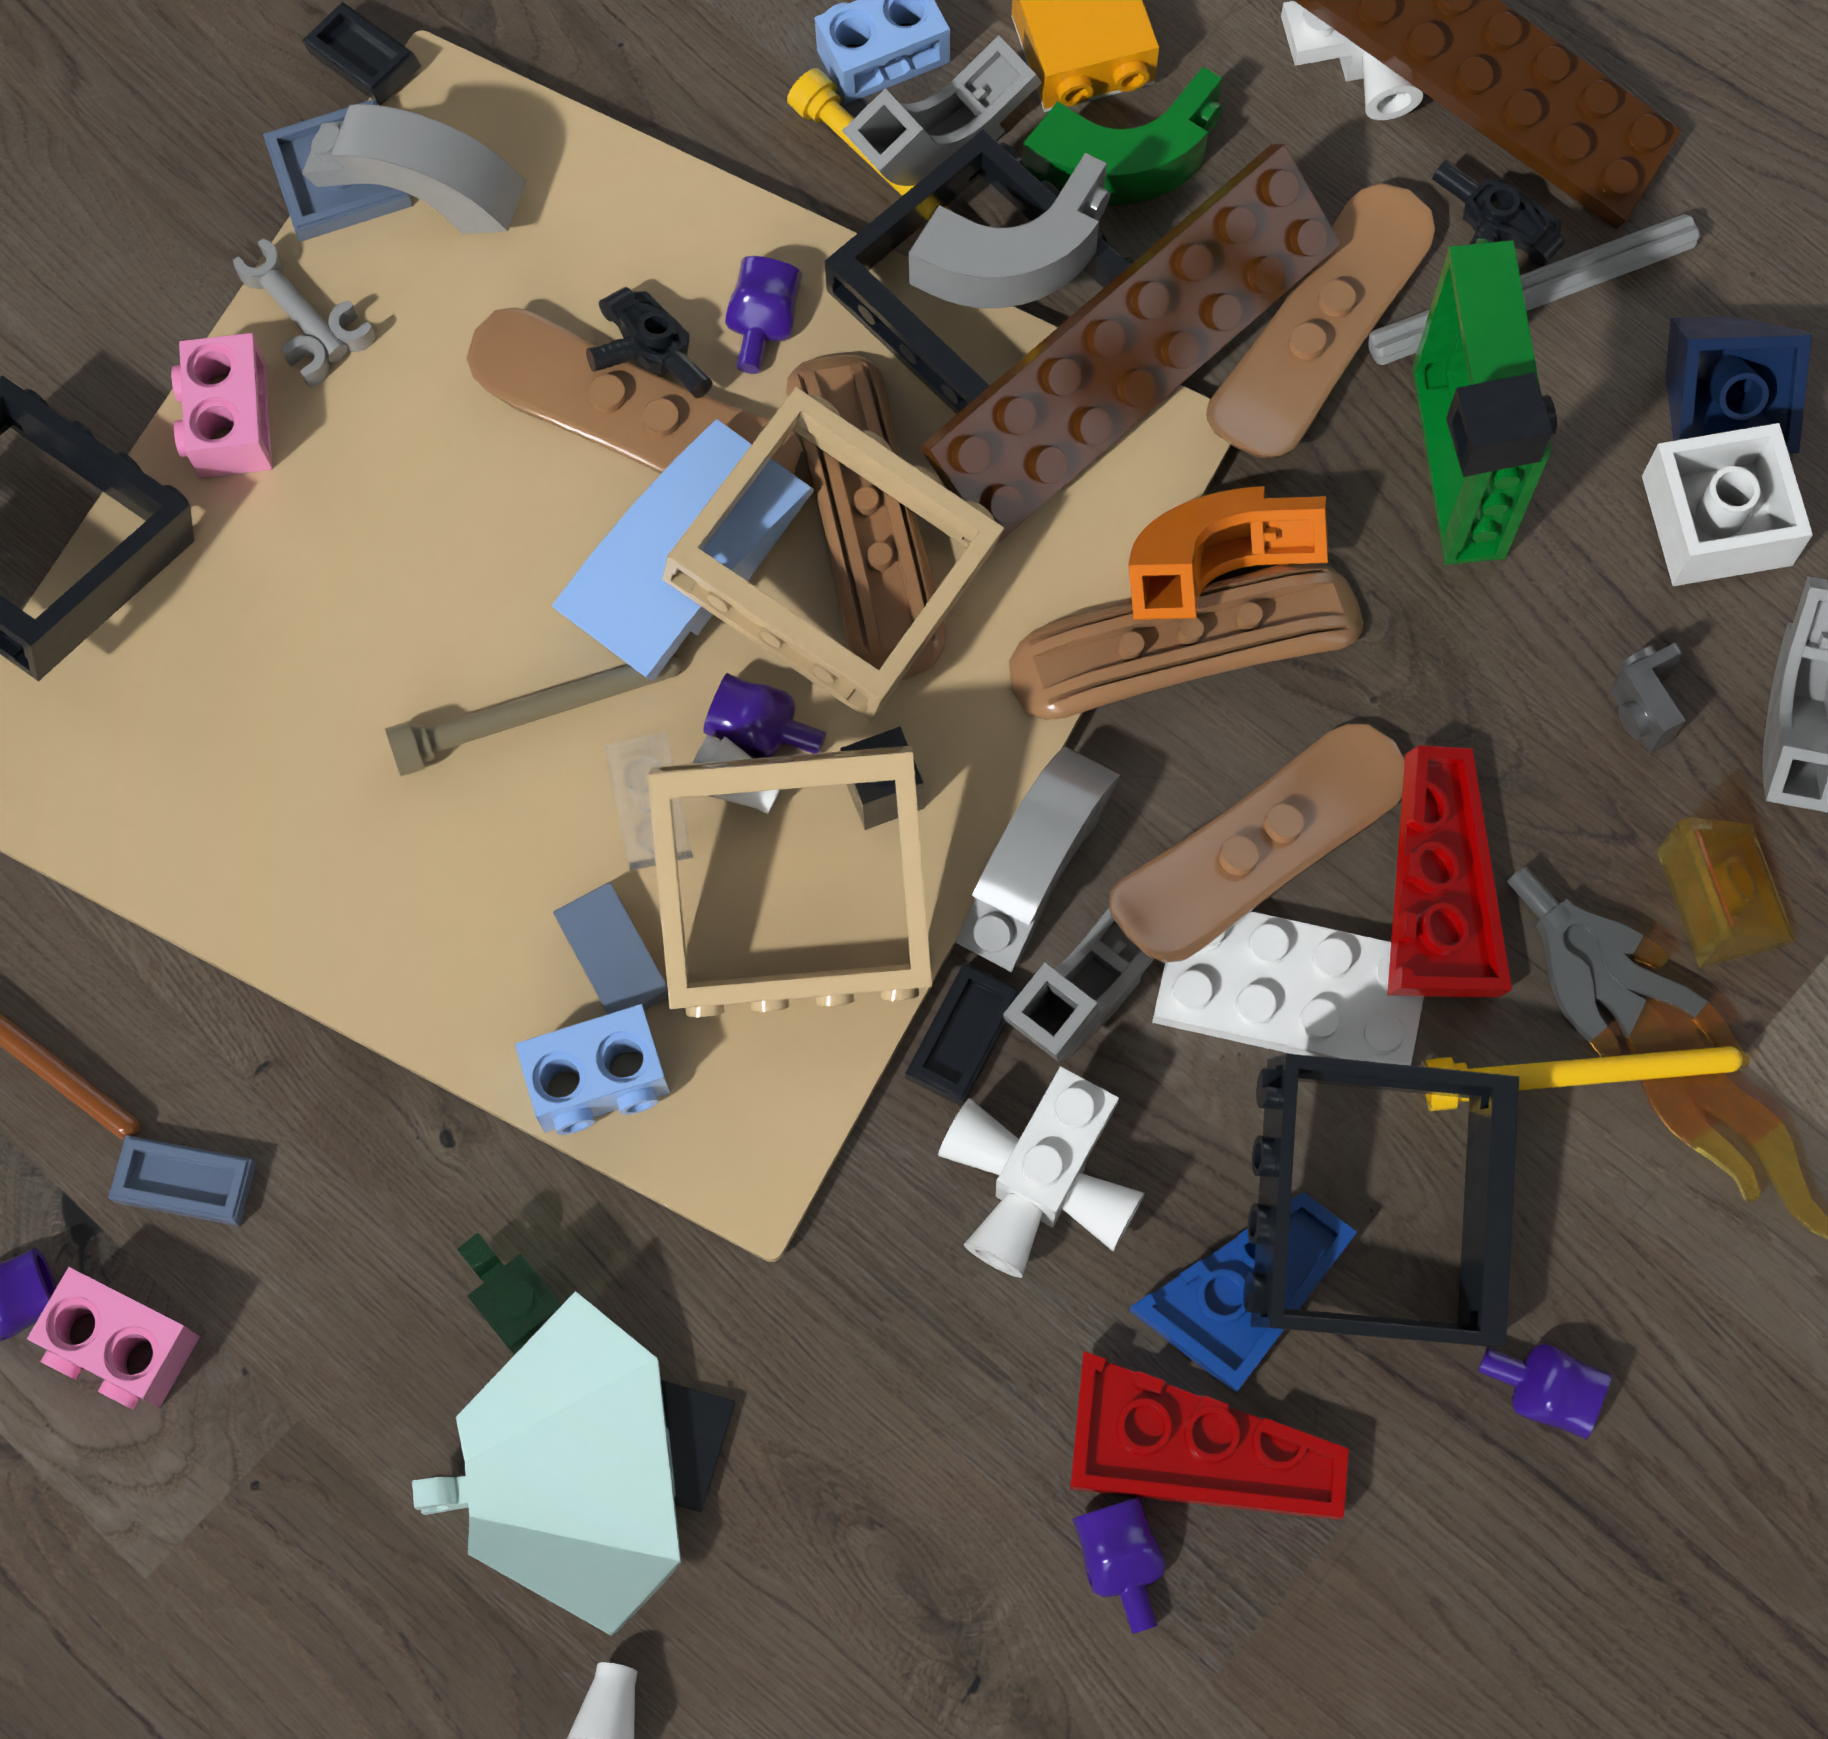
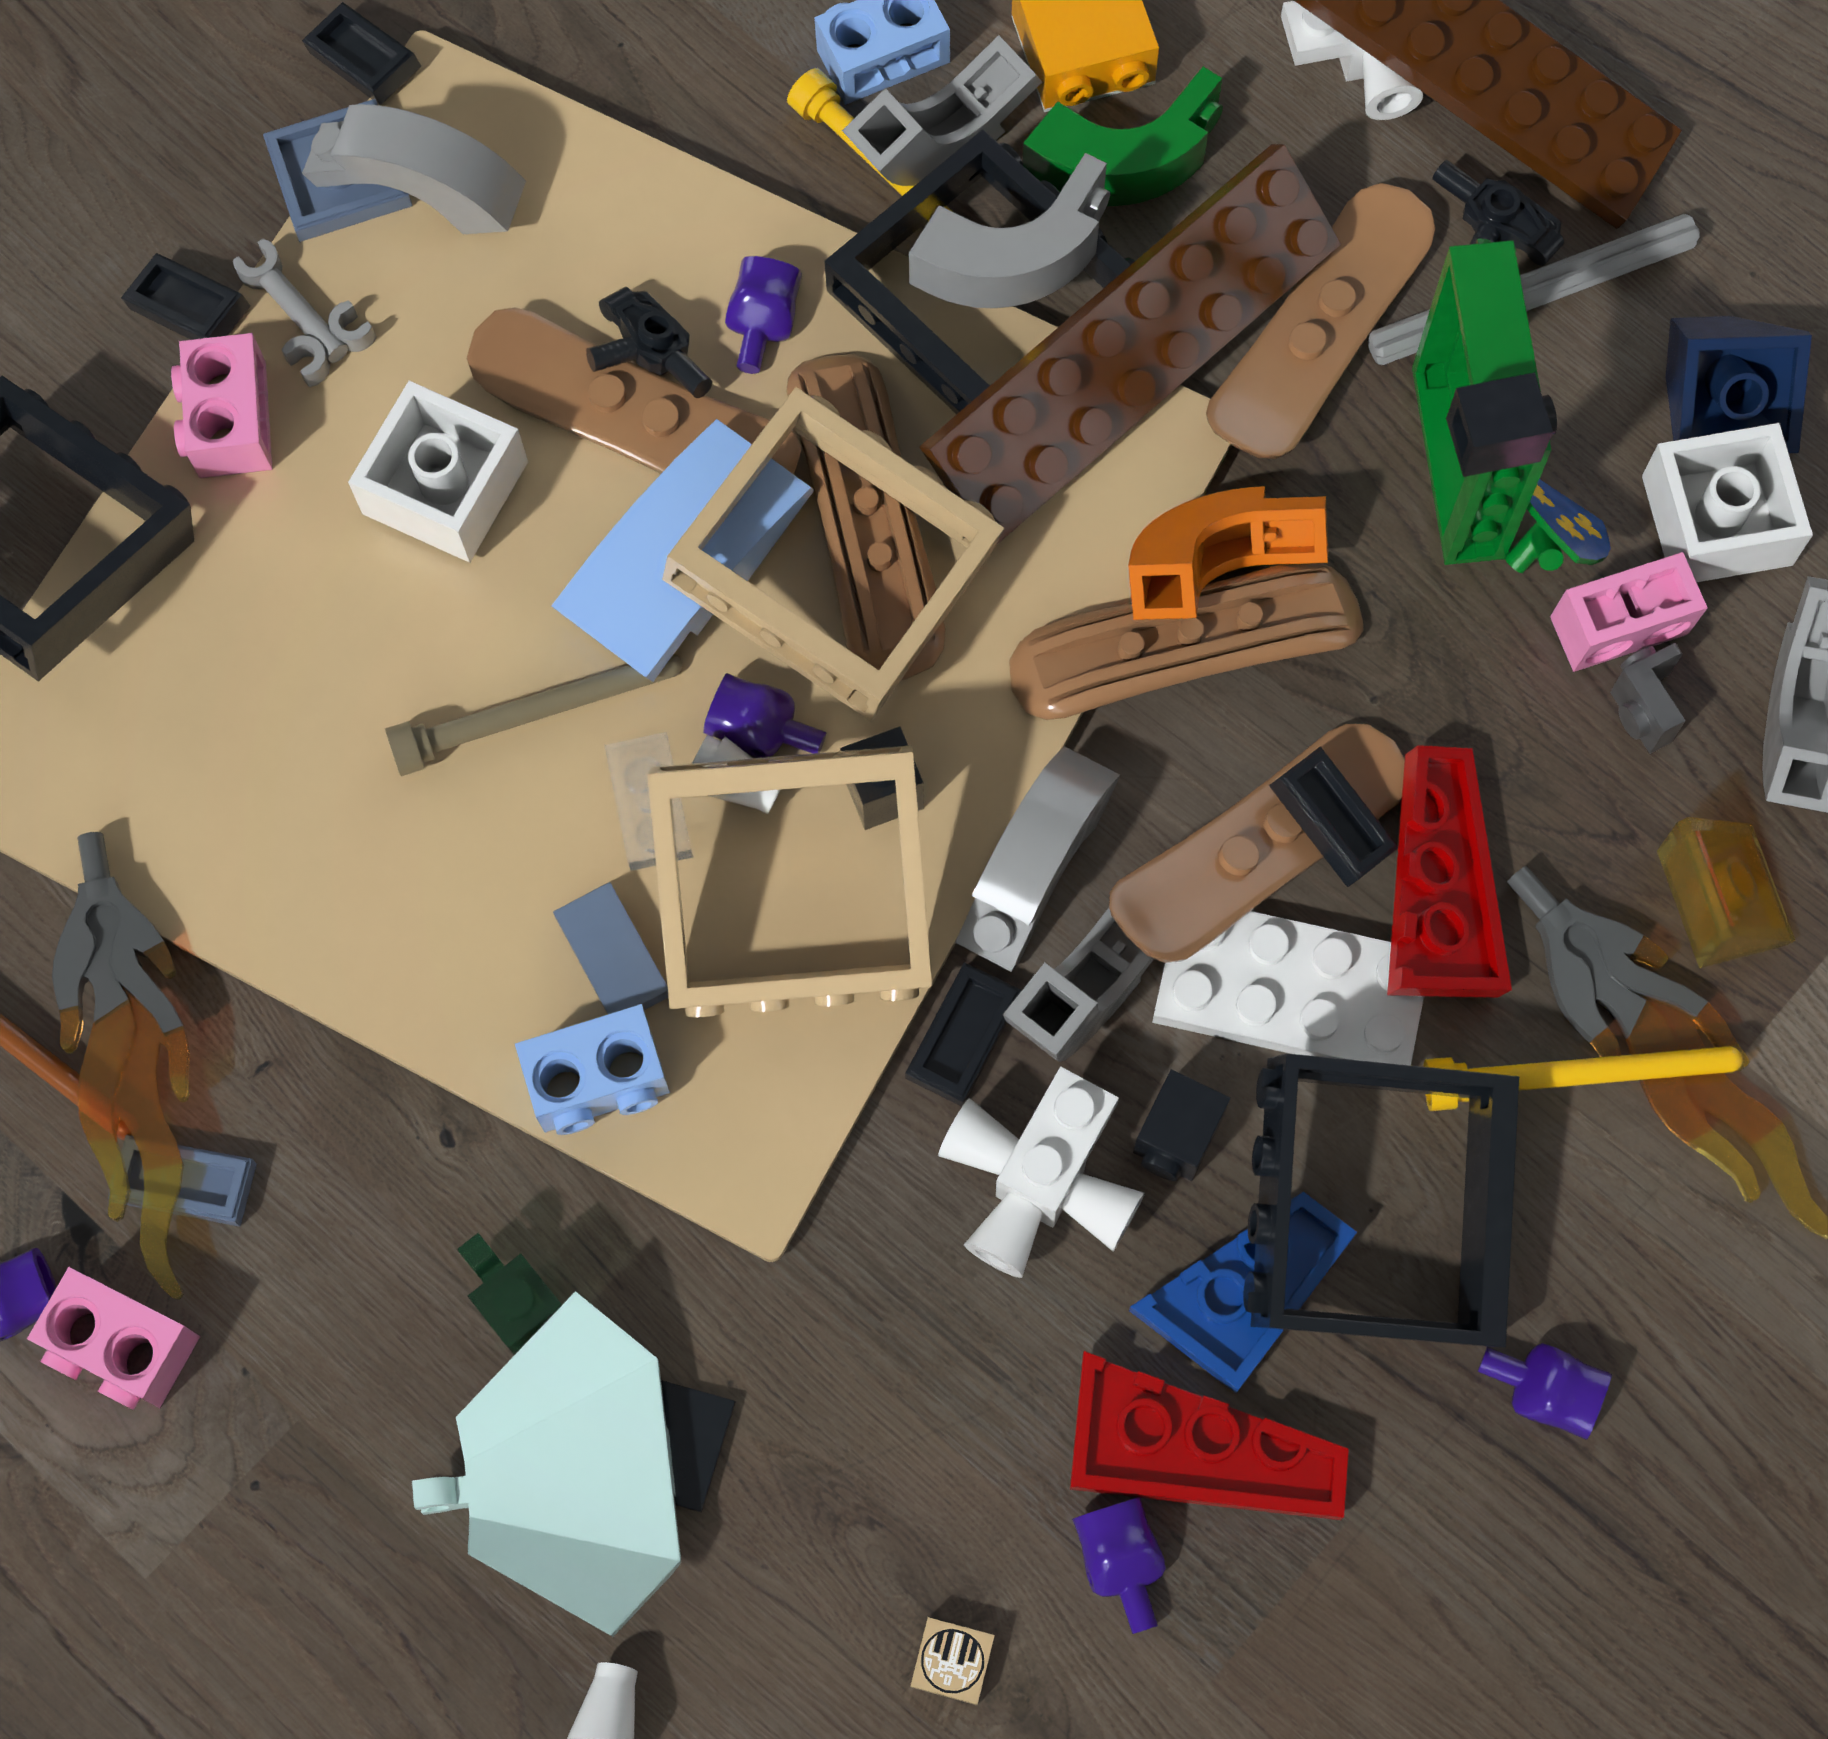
(123, 1047): none -> piece
(184, 300): none -> black tile
(439, 471): none -> white brick
(952, 1661): none -> tan tile
(1180, 1127): none -> black brick
(1333, 816): none -> black tile
(1557, 527): none -> shield
(1628, 611): none -> bright pink brick

